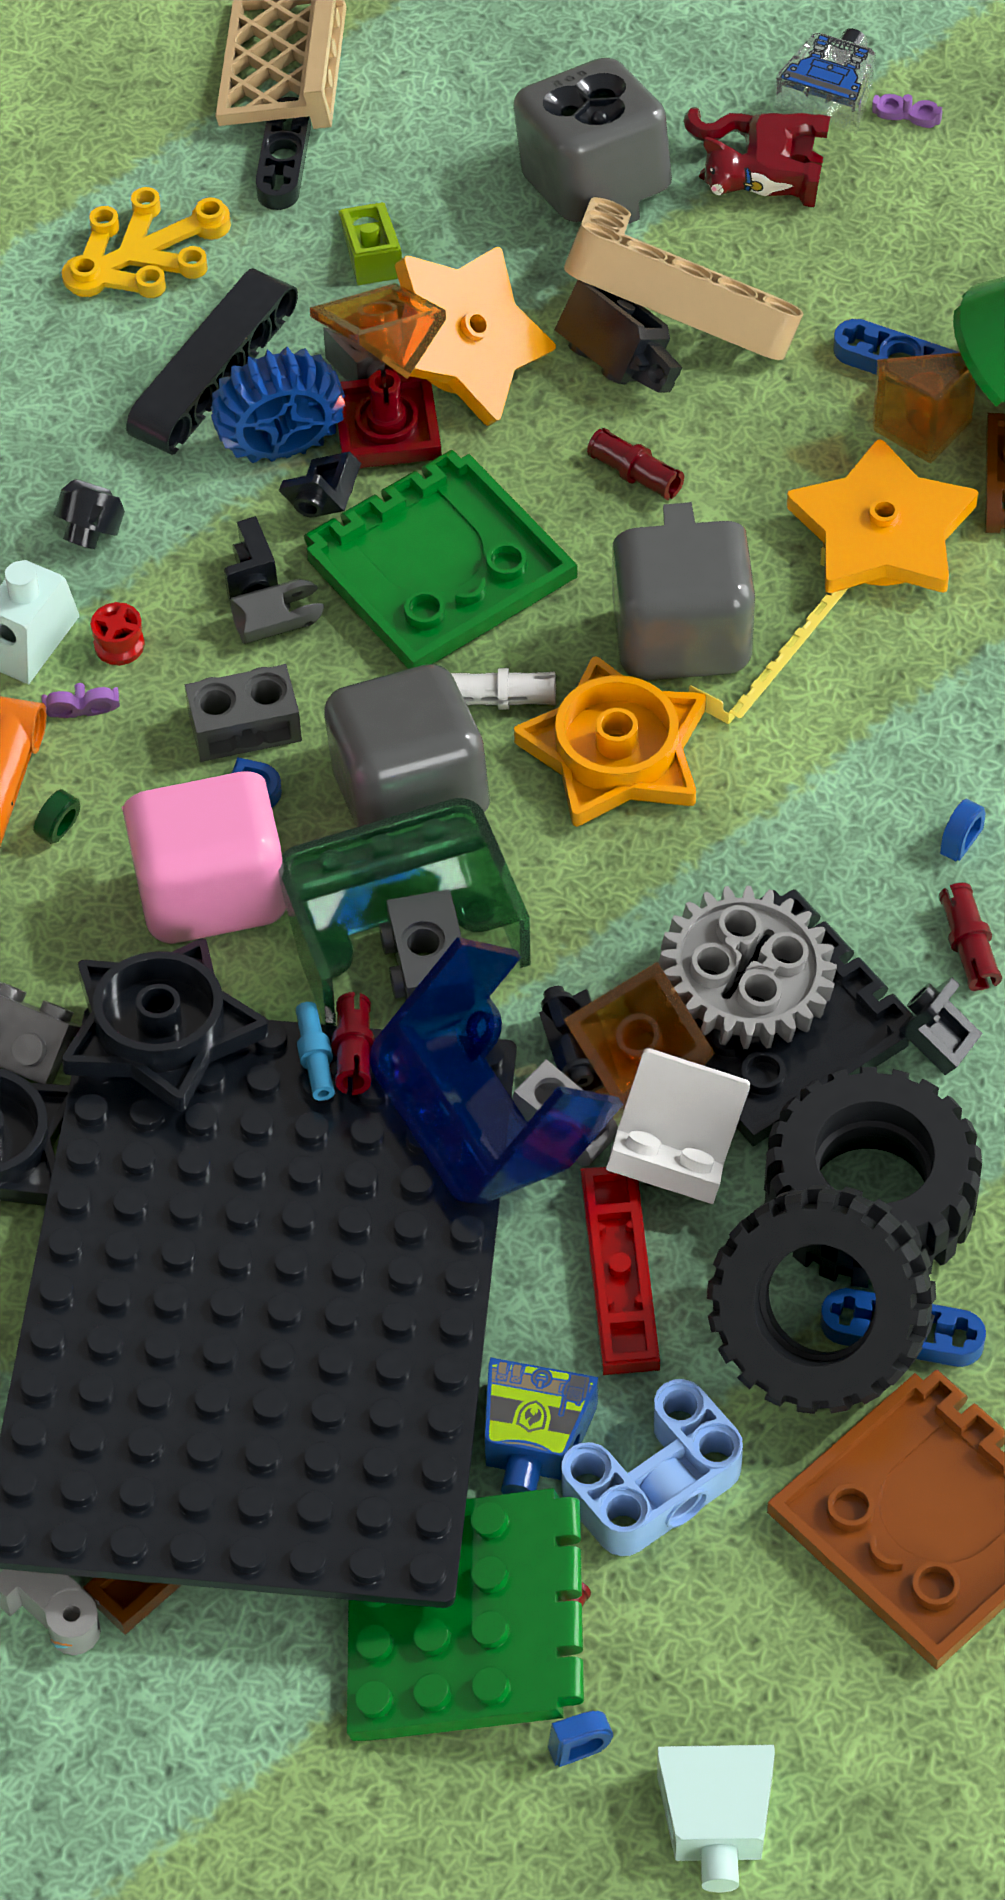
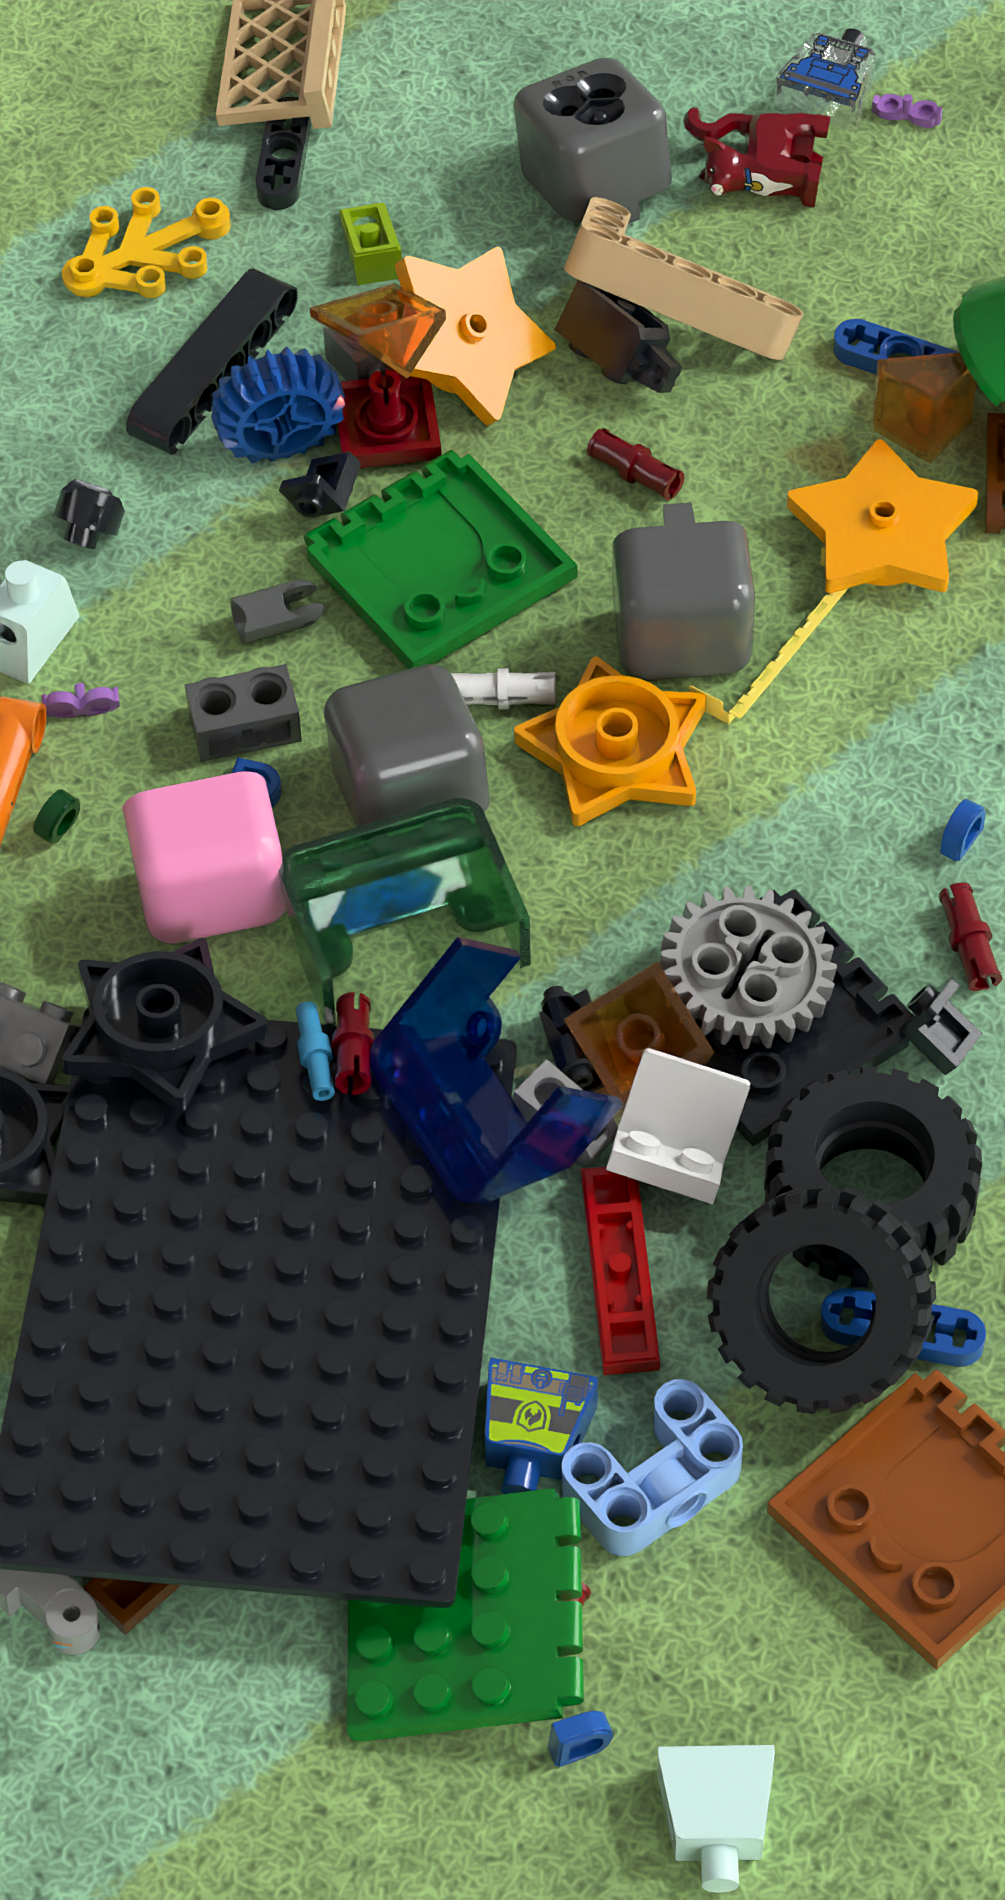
(110, 623): red wheel -> none
(254, 561): black bracket -> none
(413, 927): dark grey brick -> none

